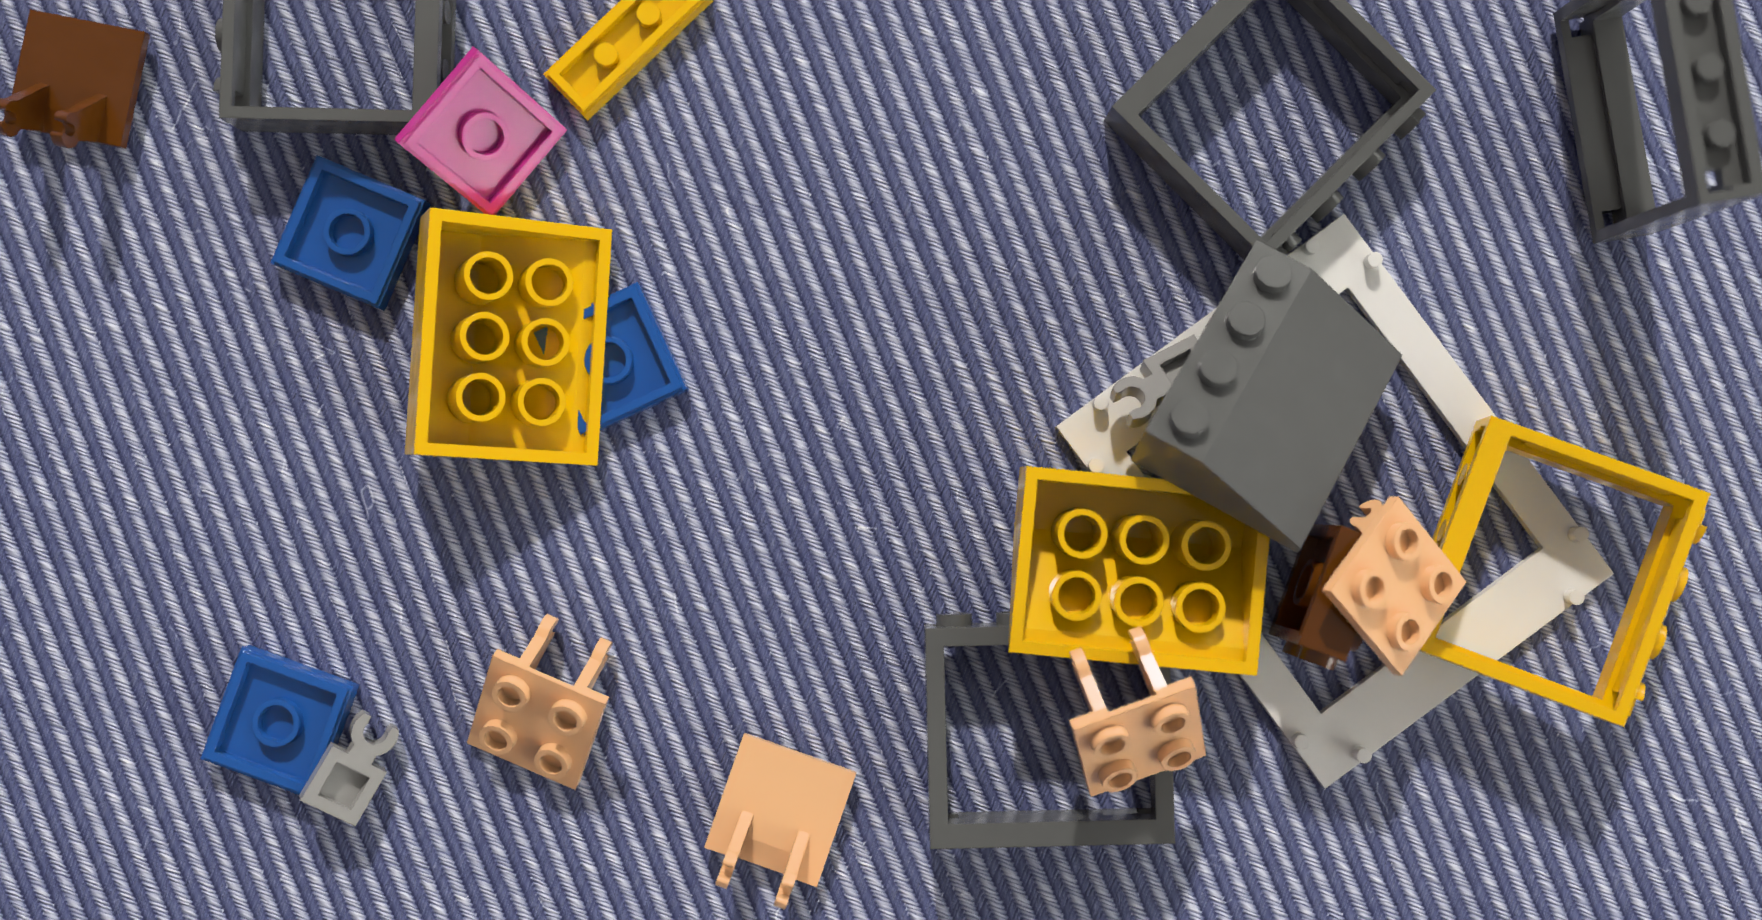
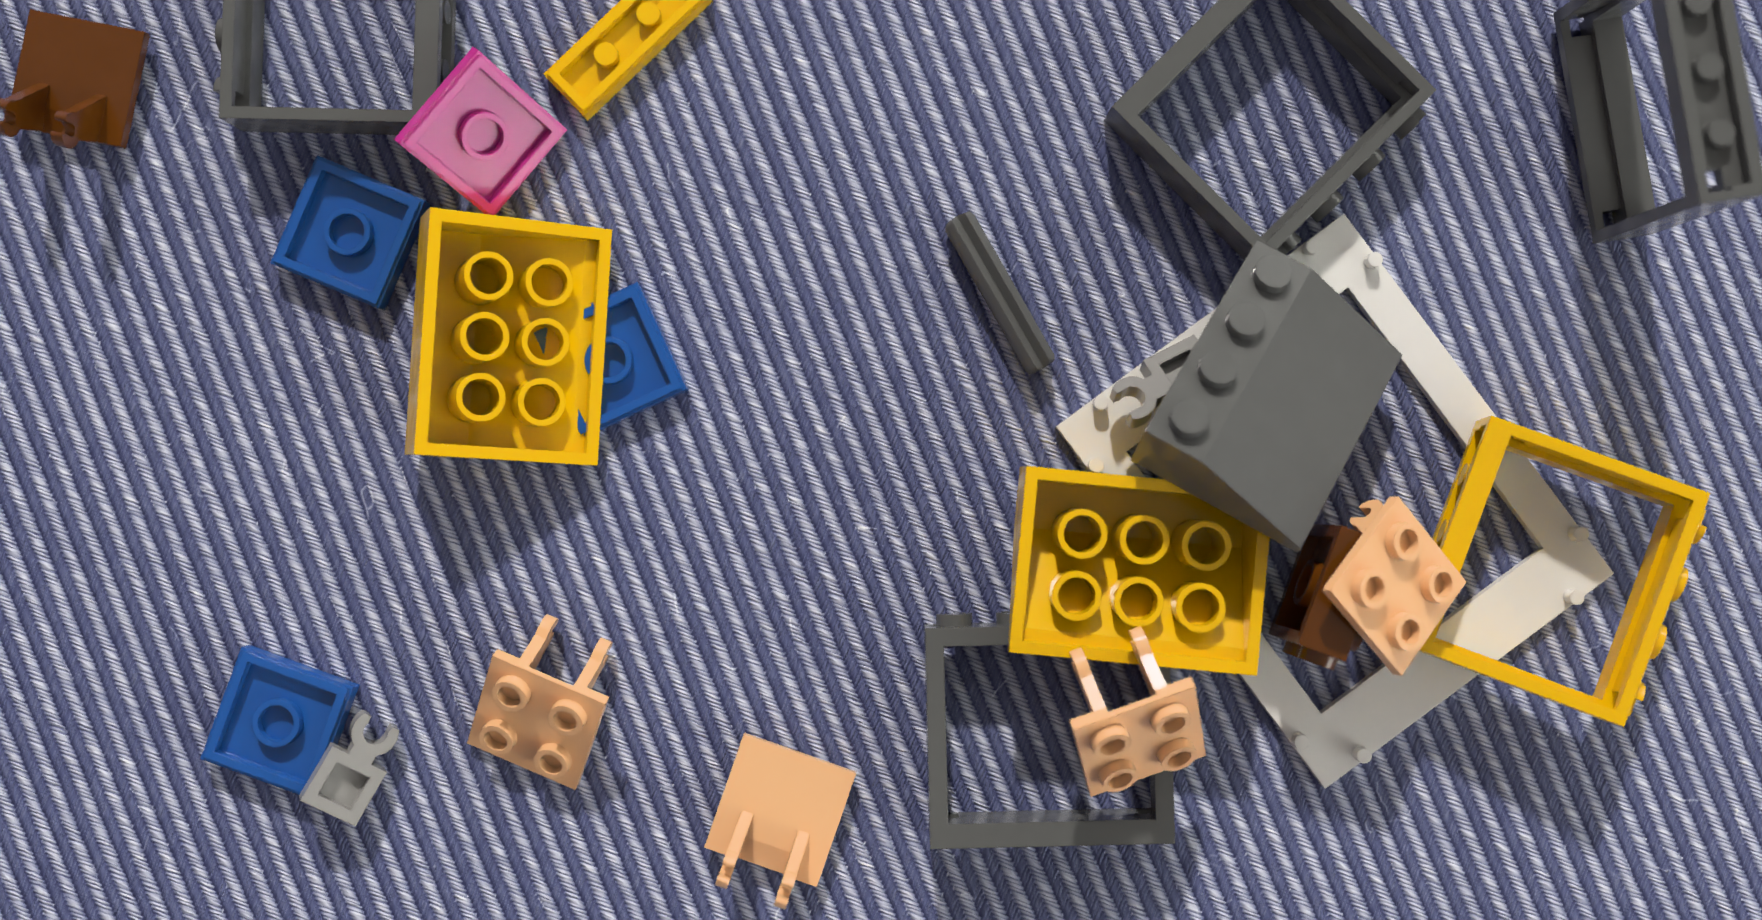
(999, 292): none -> dark grey axle

